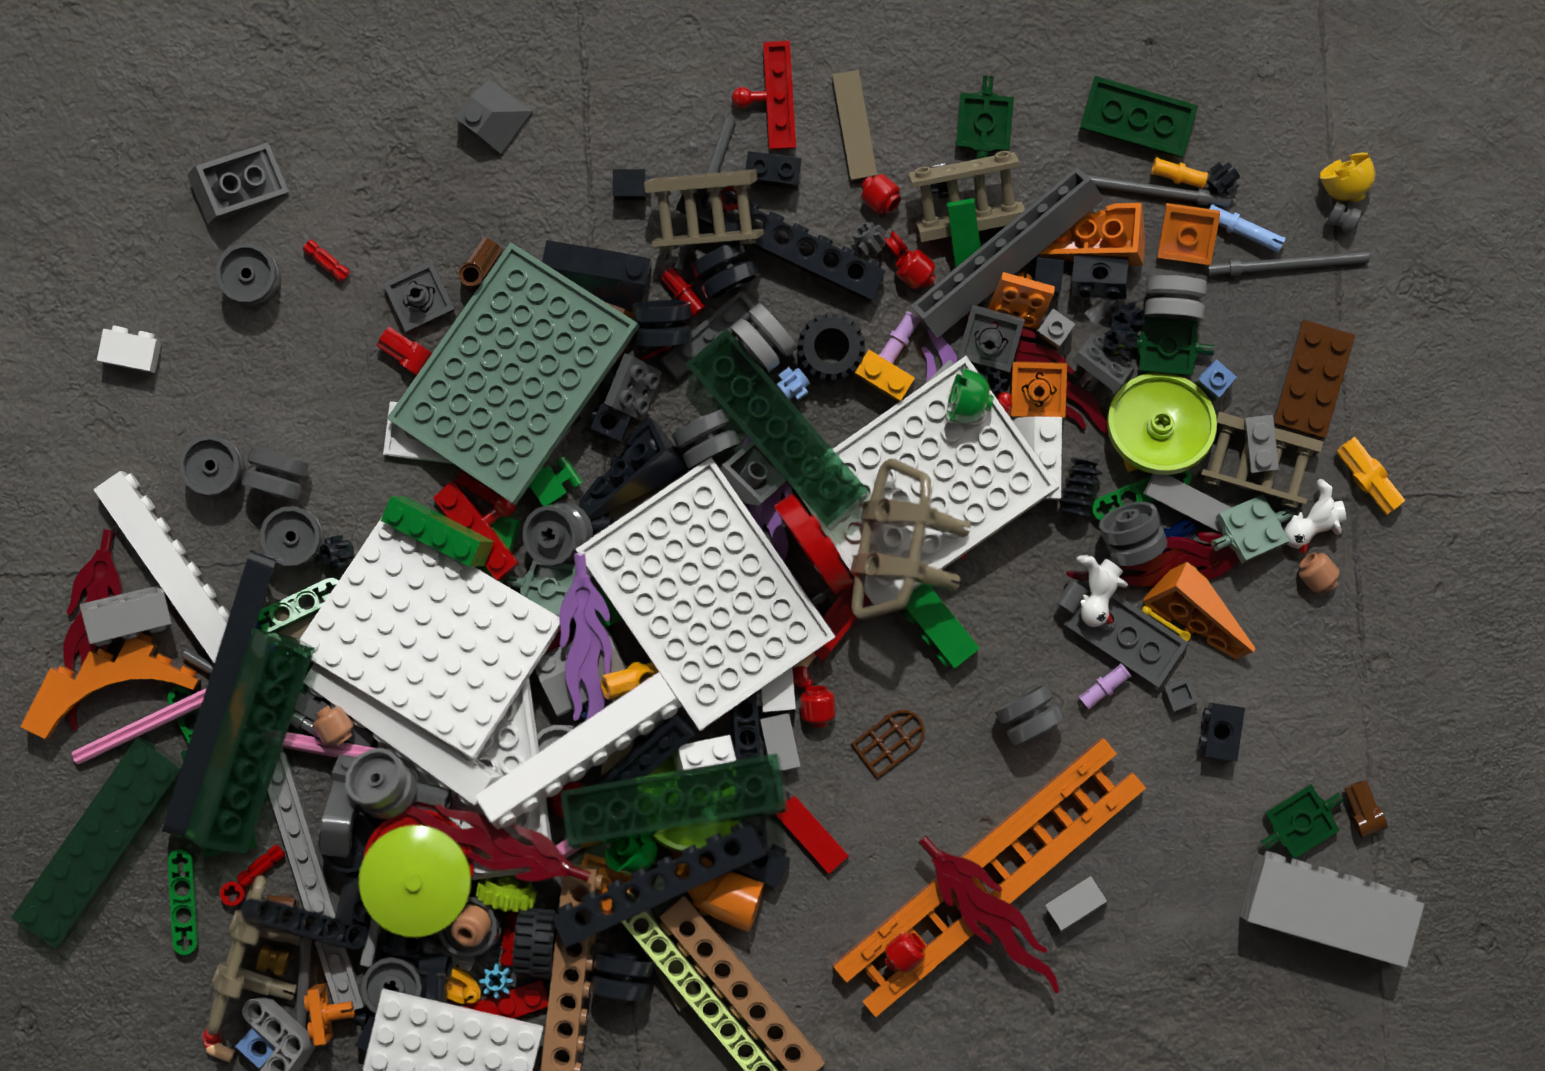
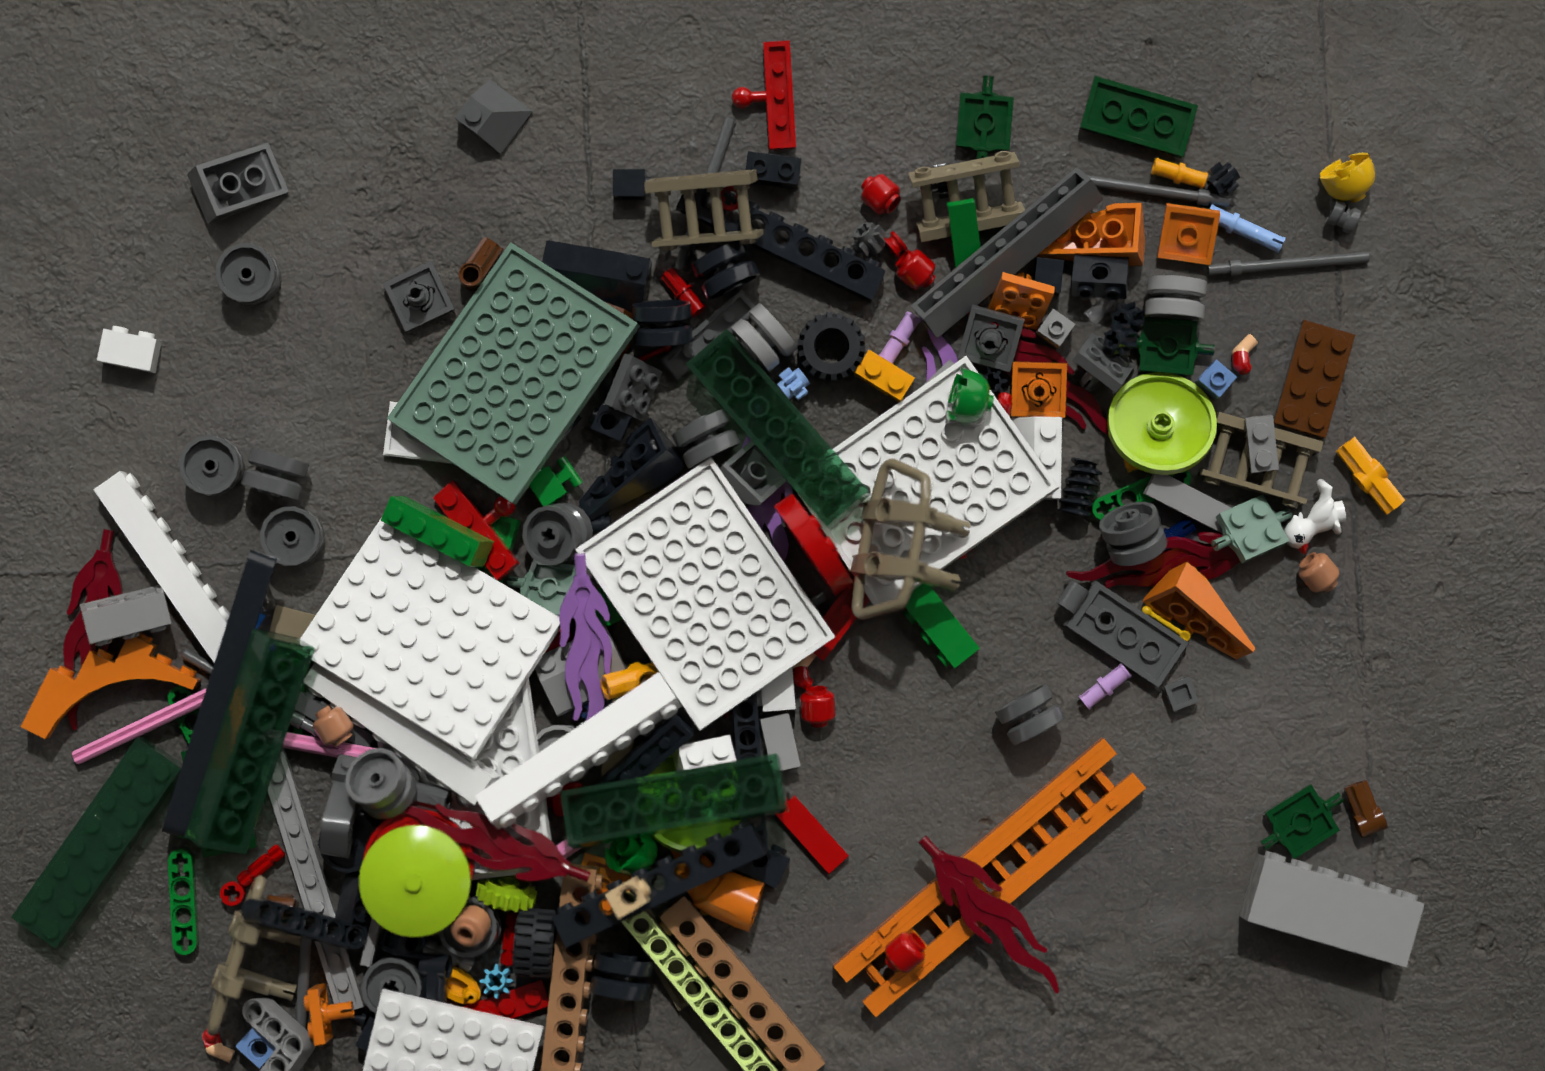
(276, 961): pearl gold wheel -> none
(292, 605): beam -> none
(326, 260): red axle -> none
(336, 551): black gear -> none
(409, 353): red piece -> none
(477, 487): red axle -> none
(620, 905): none -> tan brick
(854, 125): dark tan tile -> none
(878, 740): reddish brown window -> none
(1076, 904): light grey hinge -> none
(1103, 583): white animal -> none
(1227, 747): black brick -> none
(1240, 355): none -> arm

